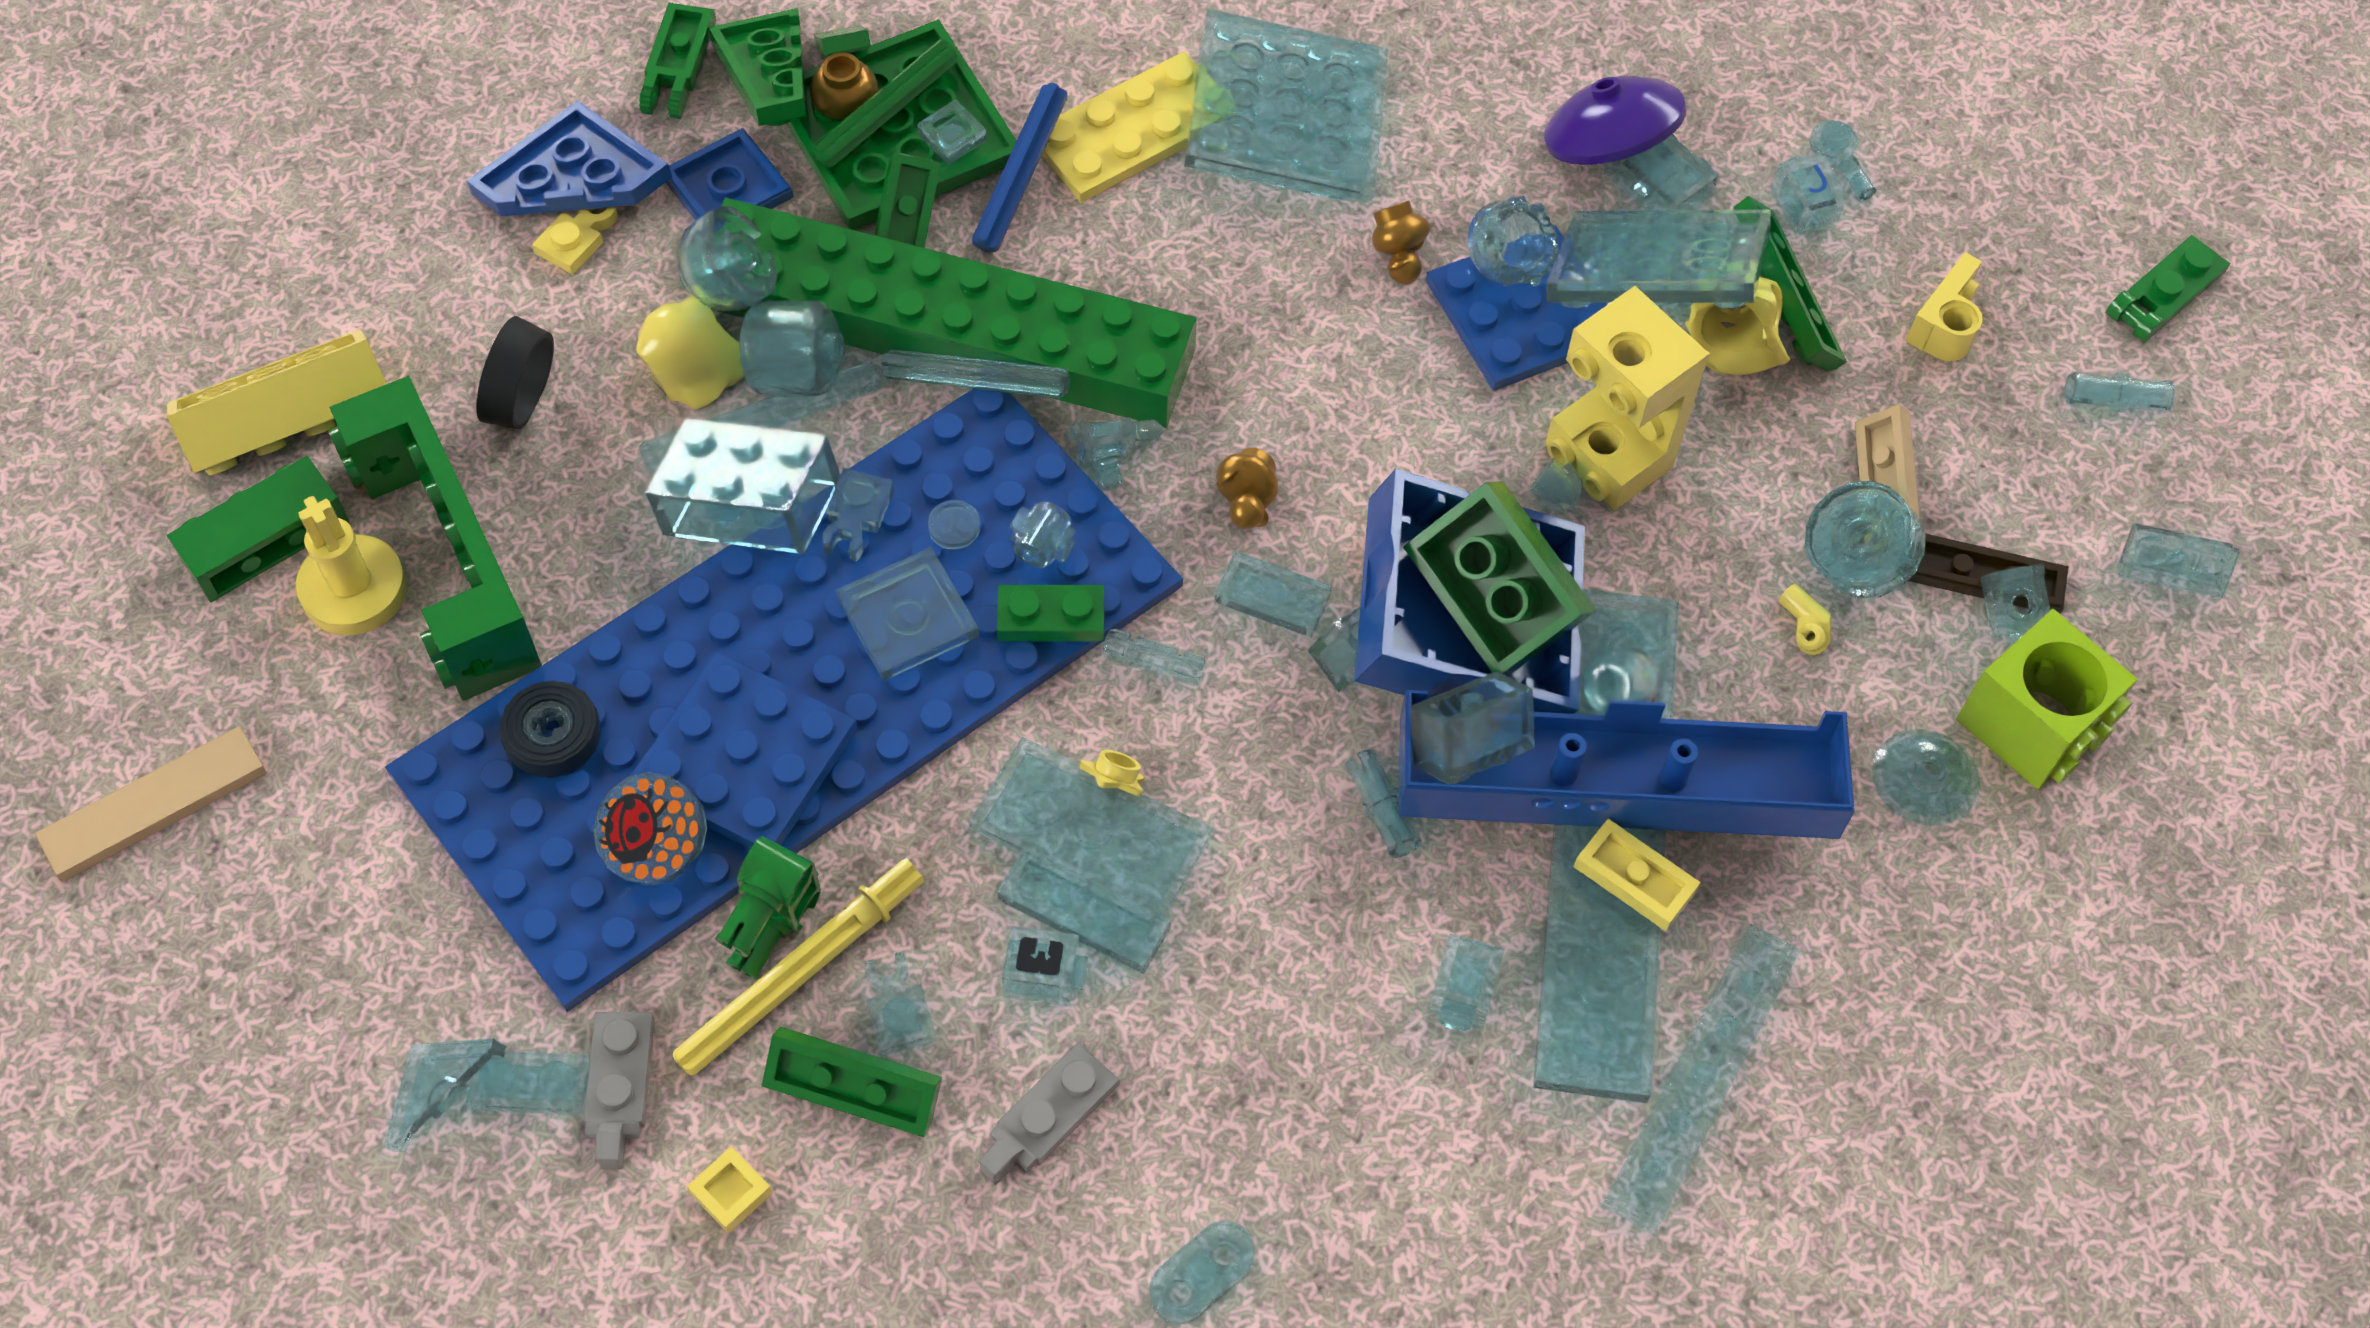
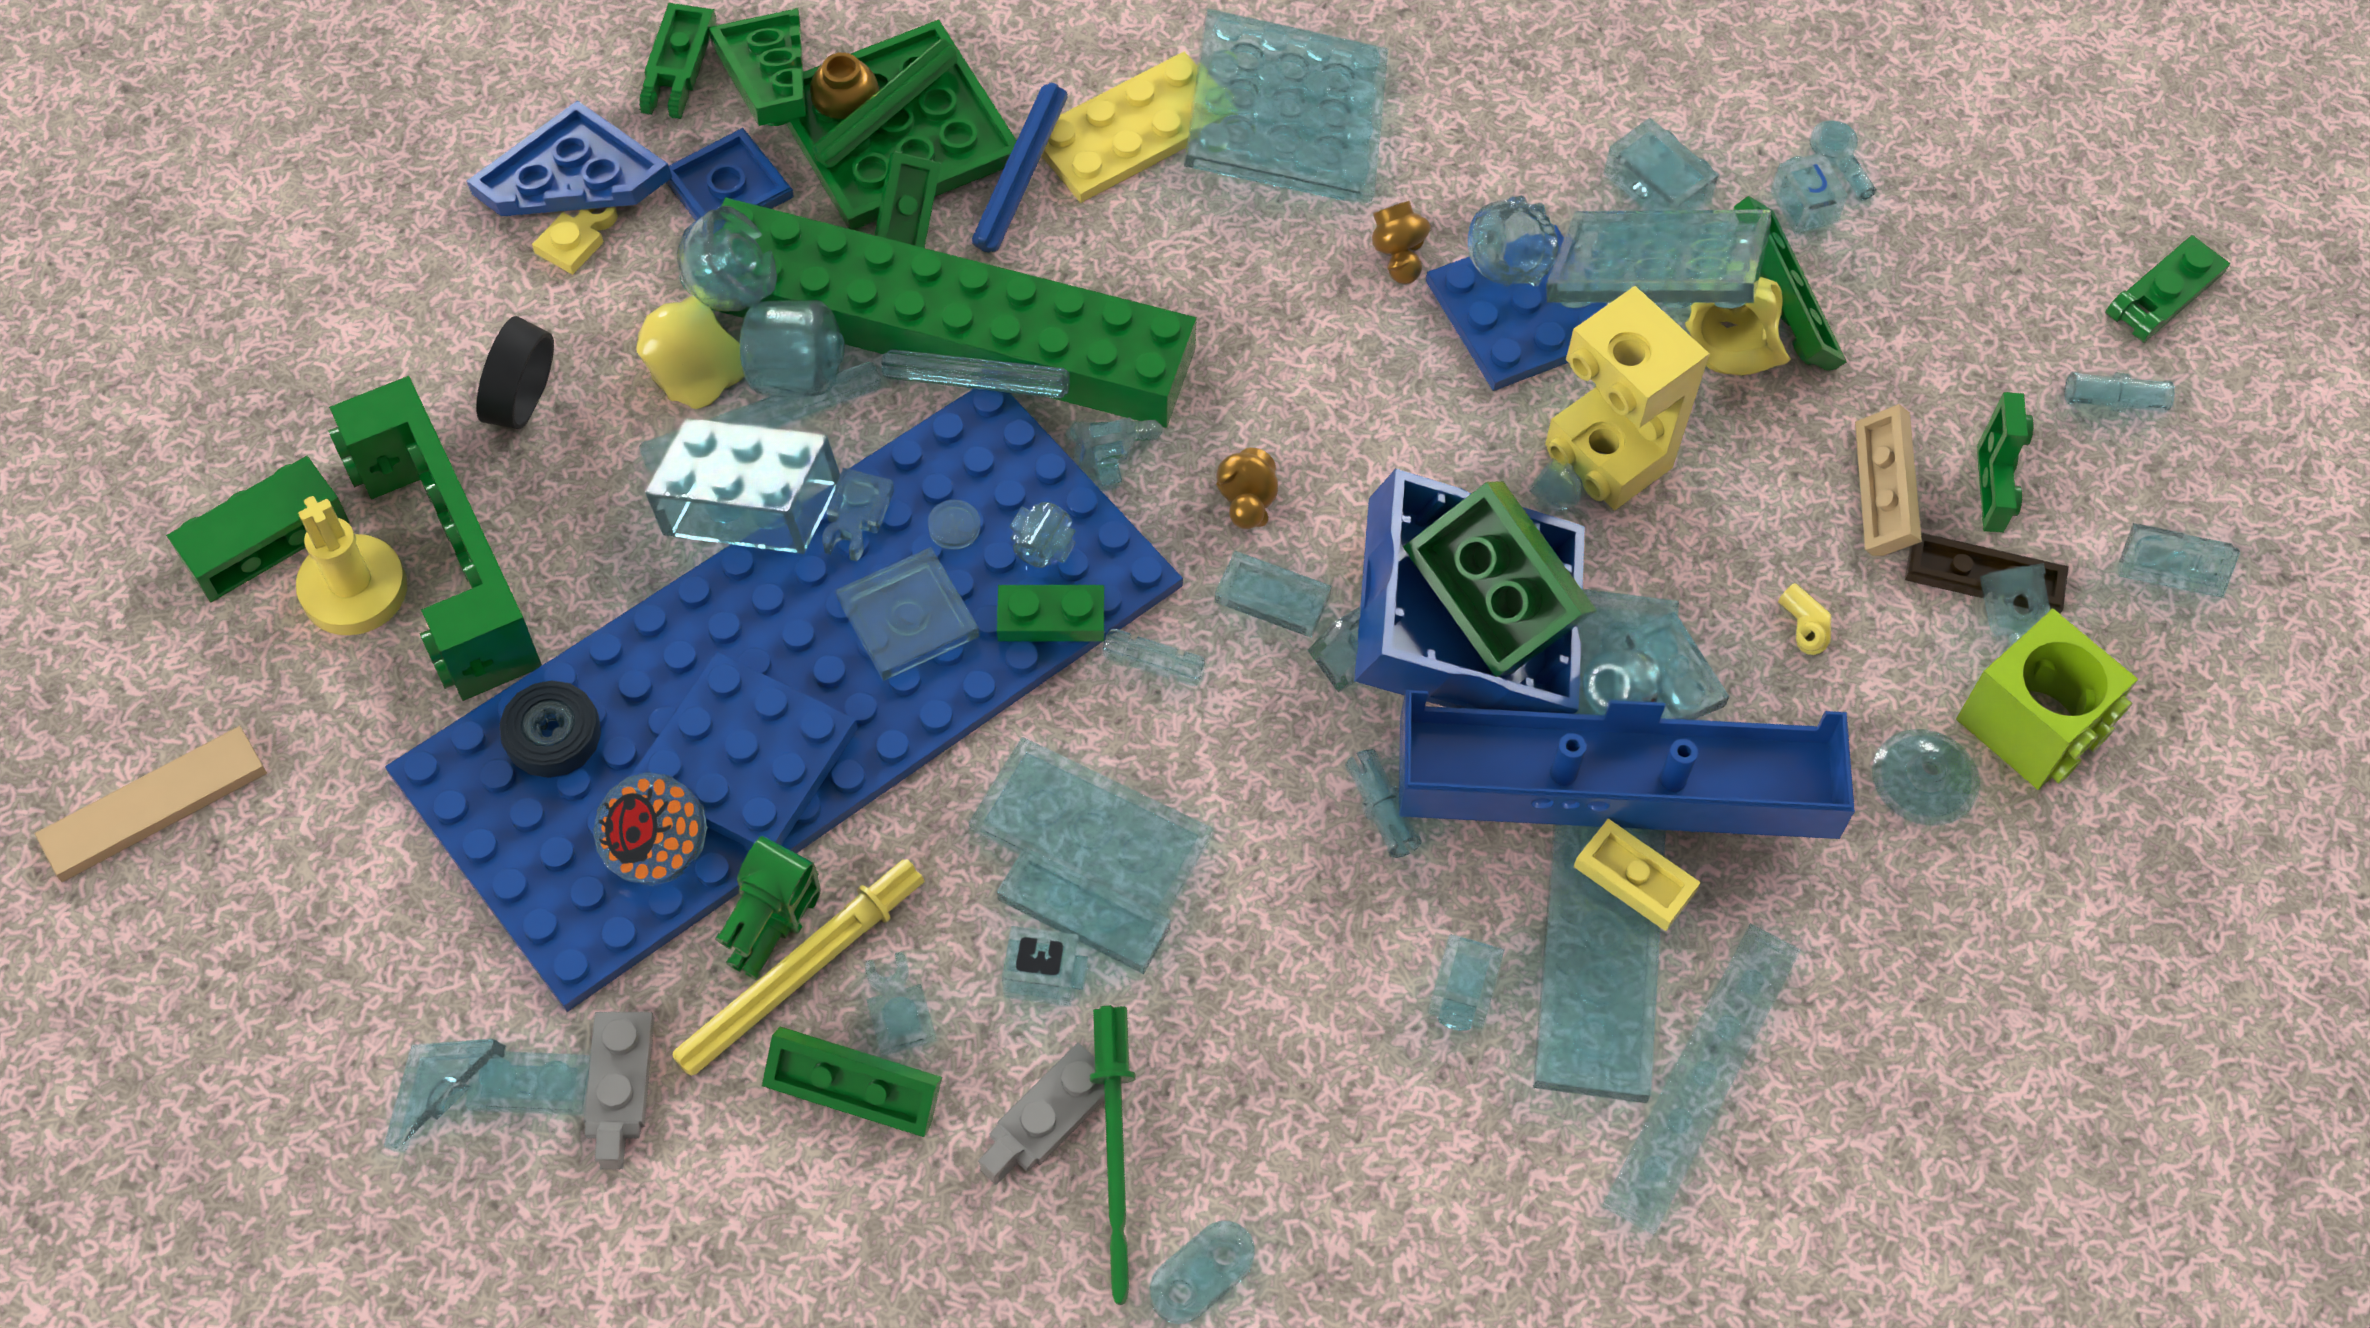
(272, 403): light yellow slope -> none
(729, 1190): light yellow plate -> none
(842, 40): green tile -> none
(952, 132): clear light blue plate -> none
(1113, 1070): none -> green piece
(1115, 771): light yellow plate -> none
(1472, 727): clear light blue brick -> none
(1614, 120): dark purple dish -> none
(1687, 678): none -> clear light blue plate
(1882, 562): clear light blue wheel -> none
(1949, 318): light yellow plate -> none
(1998, 459): none -> green plate

